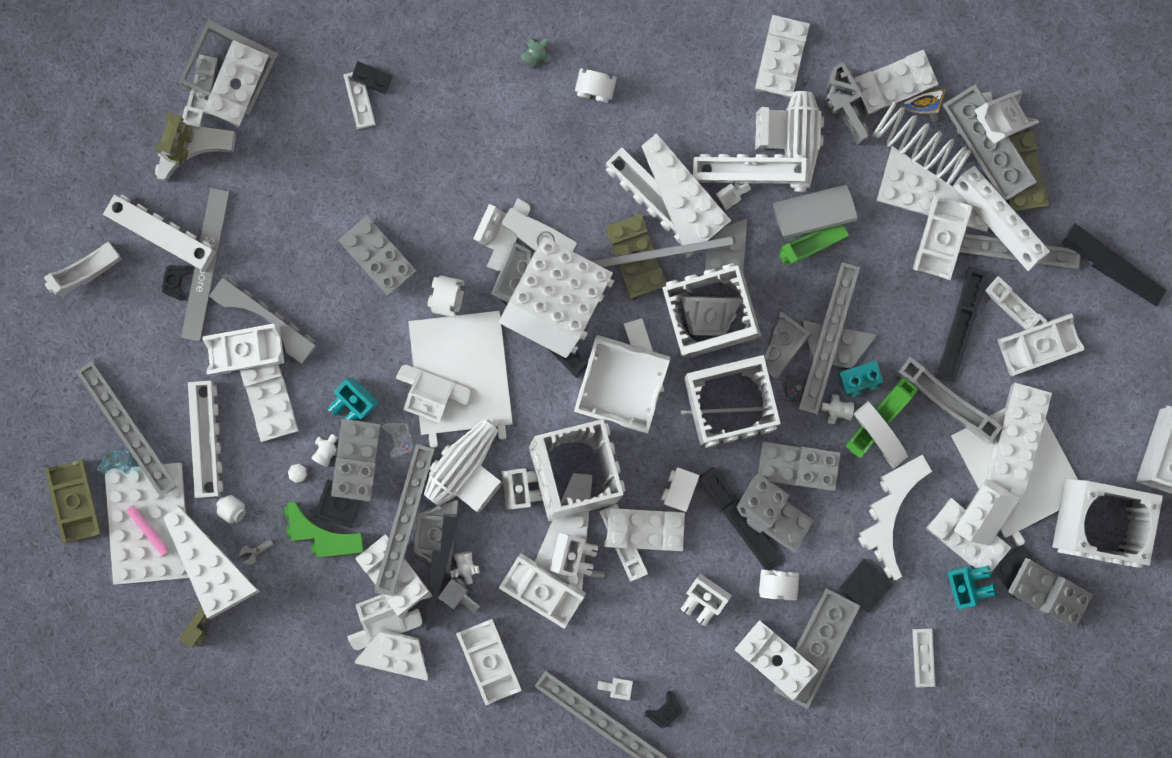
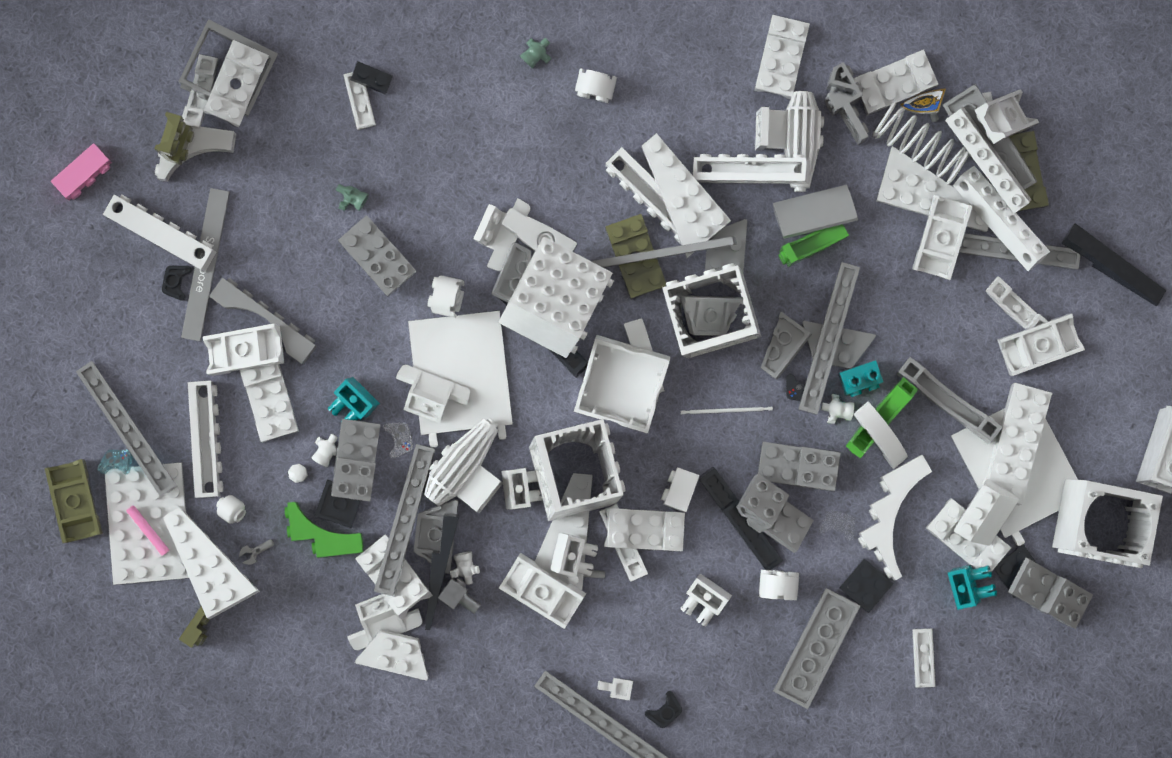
(81, 172): none -> bright pink brick
(82, 271): white arch -> none
(353, 196): none -> sand green piece
(488, 661): white piece -> none
(731, 194): white plate -> none
(753, 368): white piece -> none
(762, 646): white piece -> none
(962, 324): black slope -> none
(988, 160): none -> white piece

